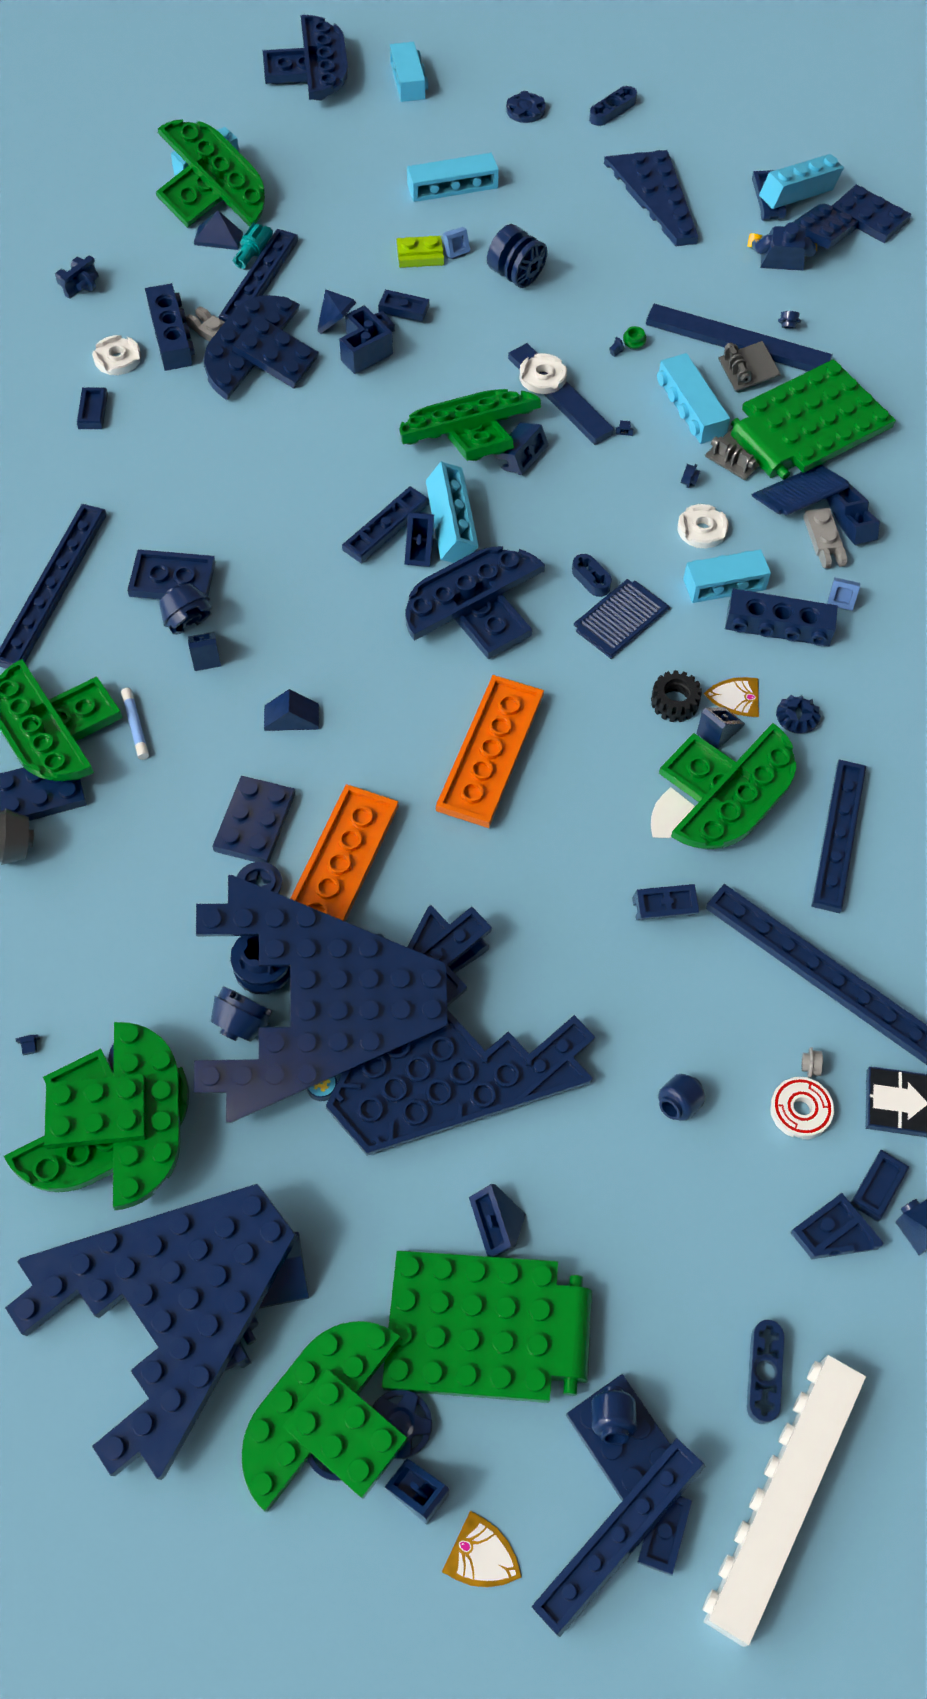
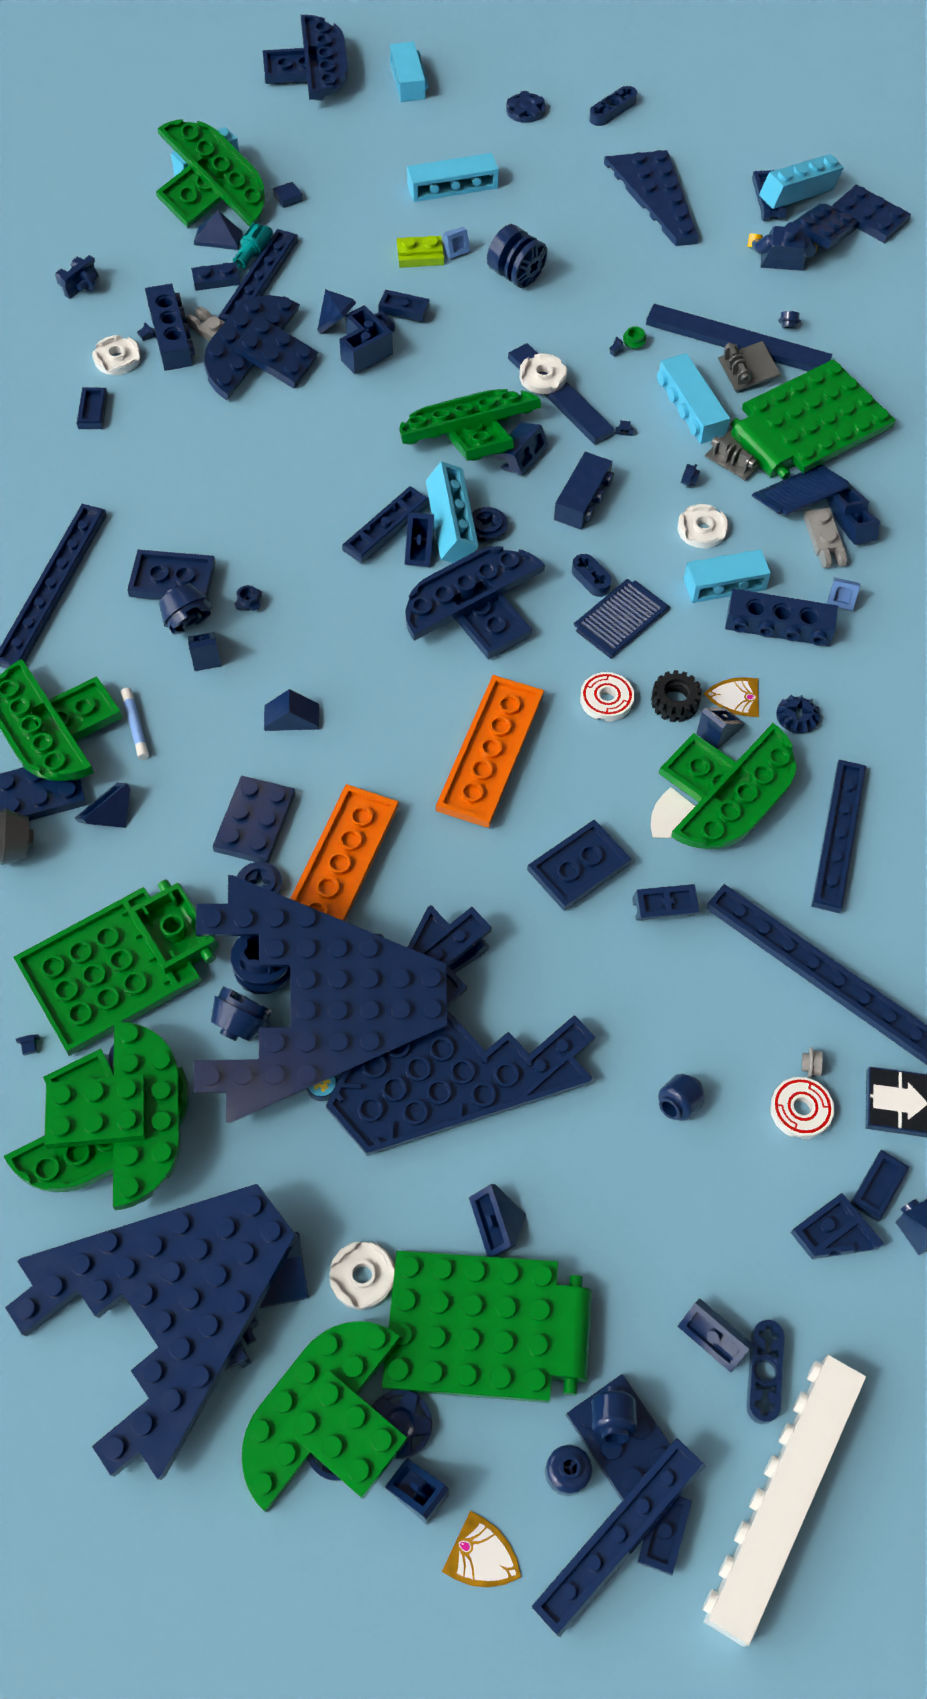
(109, 808): none -> dark blue slope
(117, 964): none -> green plate
(146, 332): none -> dark blue piece
(215, 276): none -> dark blue plate
(248, 592): none -> dark blue plate
(287, 194): none -> dark blue tile
(362, 1295): none -> white tile
(484, 516): none -> dark blue gear
(562, 1482): none -> dark blue head
(579, 864): none -> dark blue plate
(583, 490): none -> dark blue brick
(607, 684): none -> white tile
(715, 1335): none -> dark blue plate

